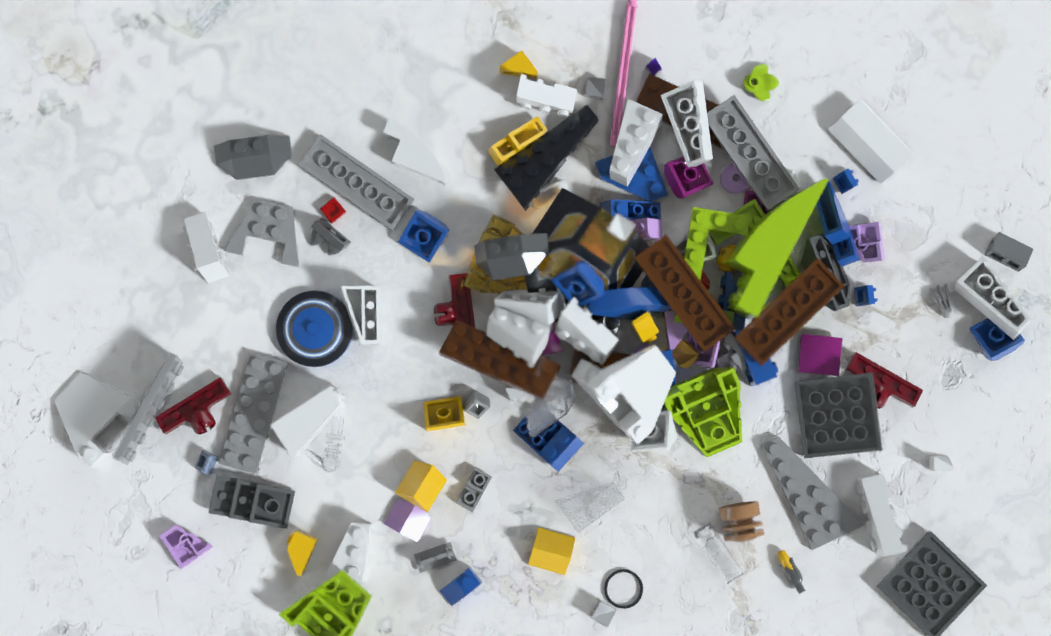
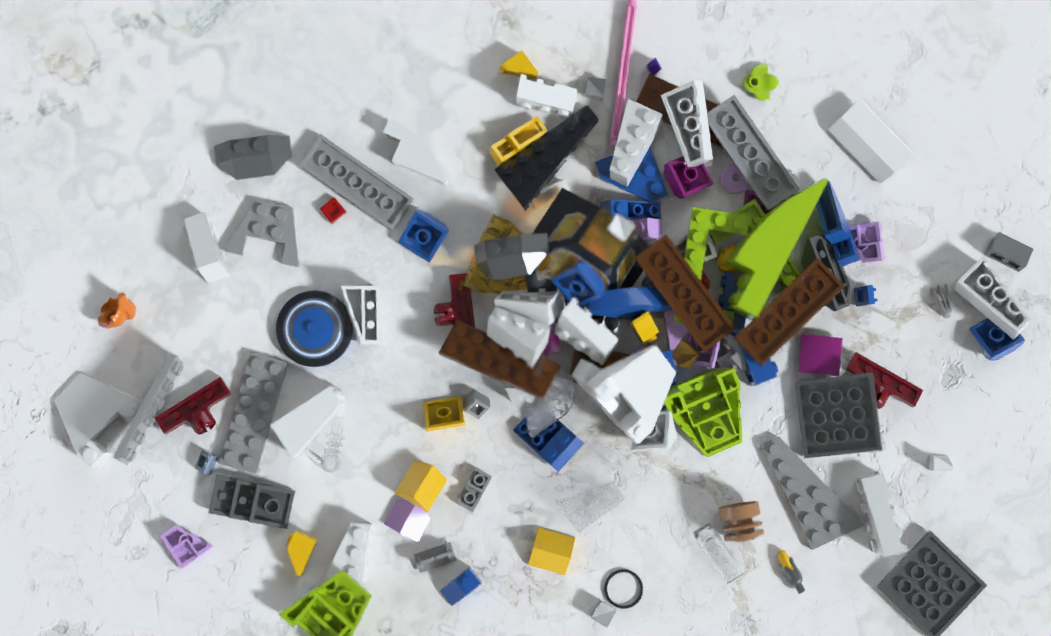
(116, 311): none -> orange hair
(324, 231): dark grey tile -> none
(845, 181): blue tile -> none

